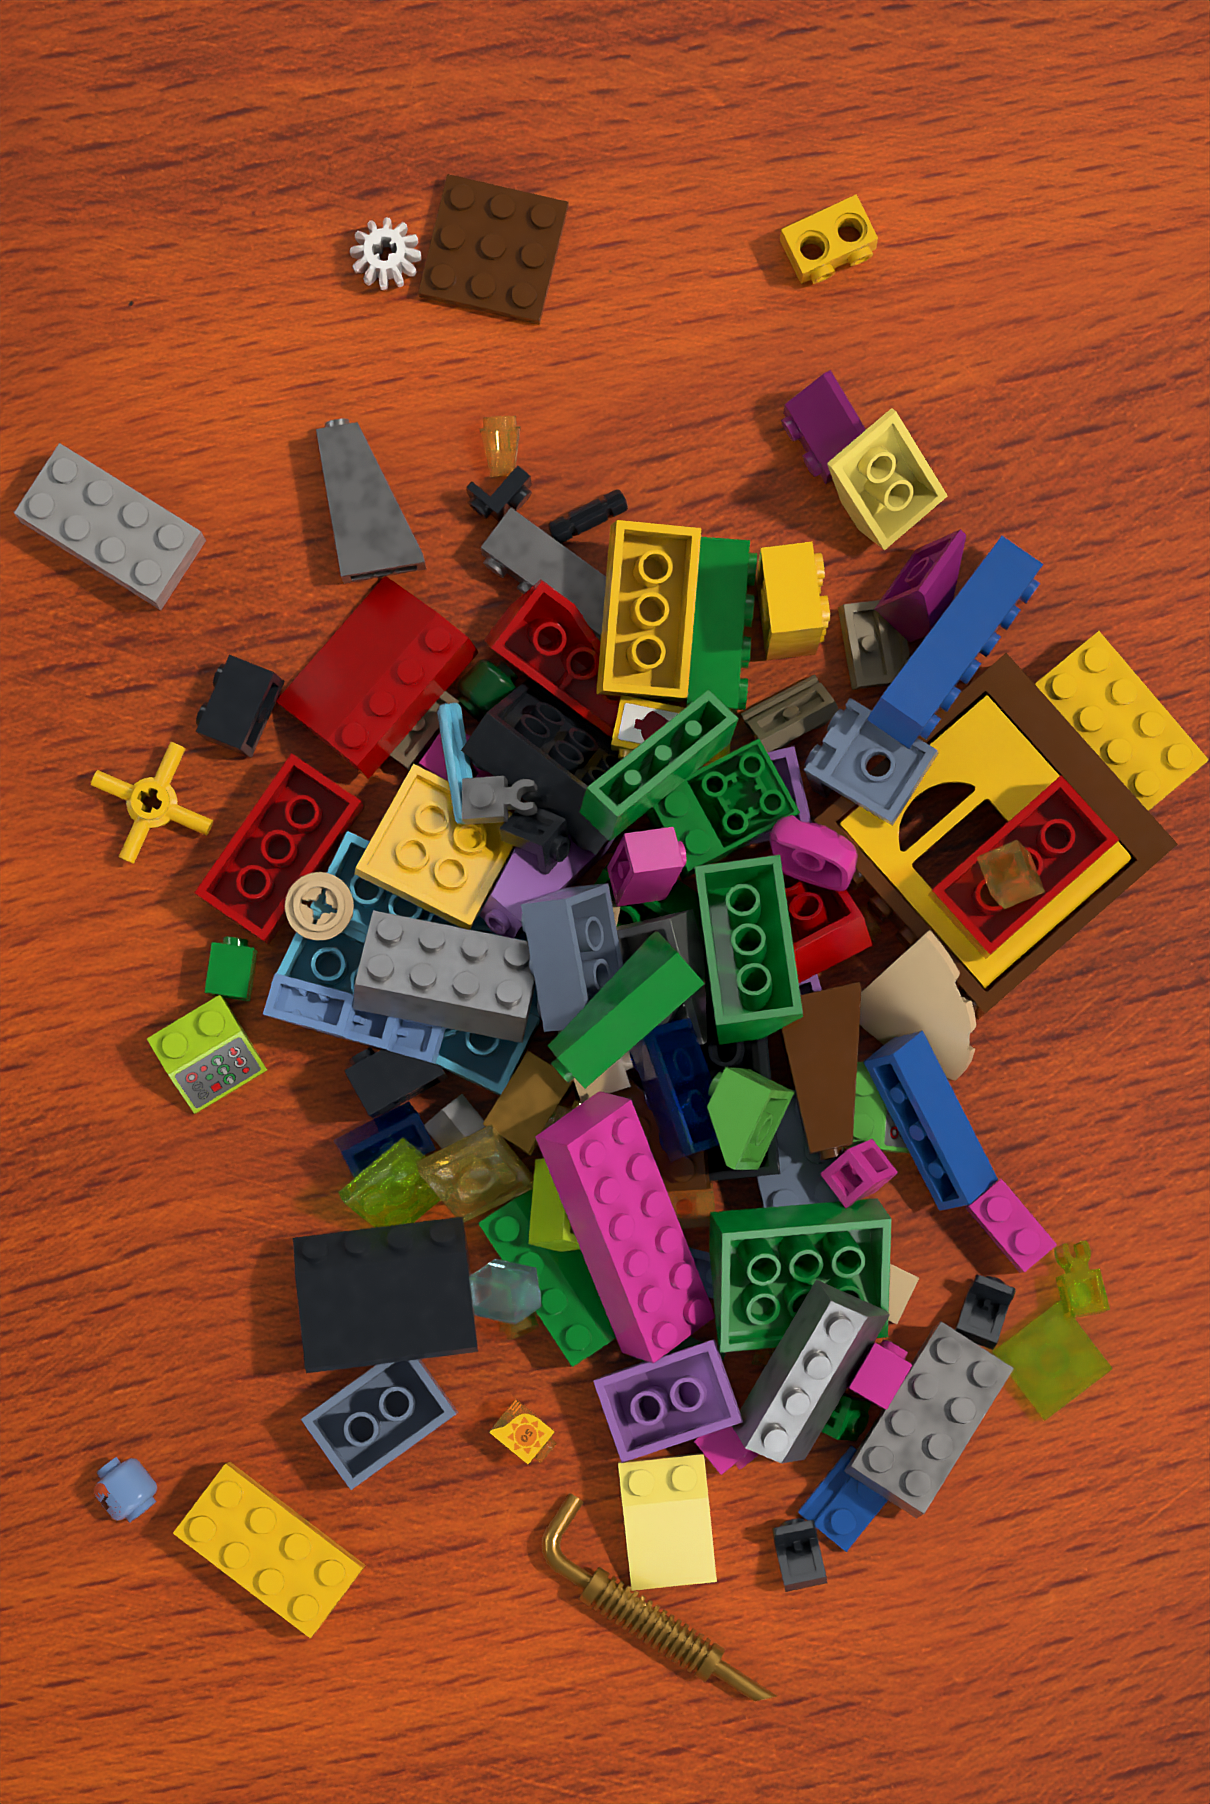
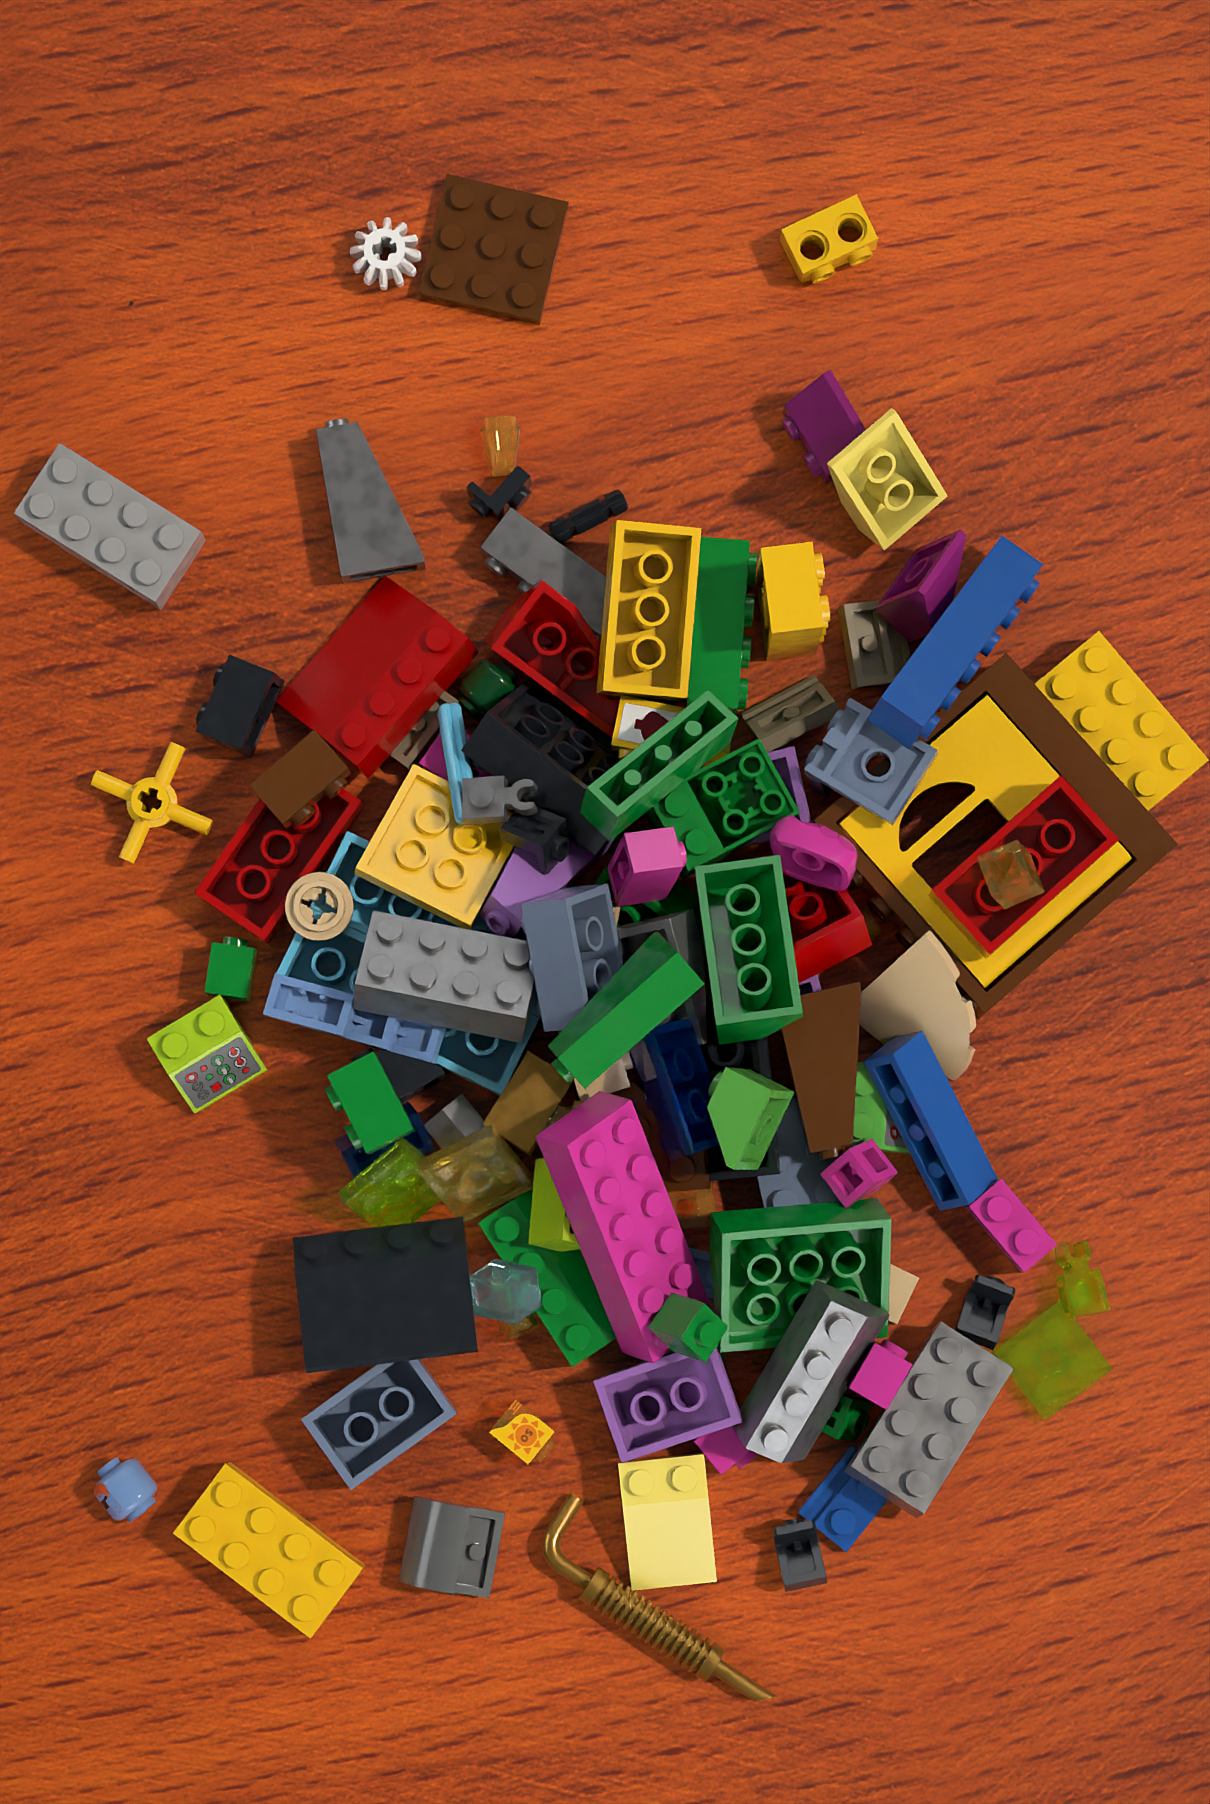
(301, 780): none -> reddish brown brick
(369, 1103): none -> green brick
(451, 1547): none -> dark grey brick
(688, 1327): none -> green brick

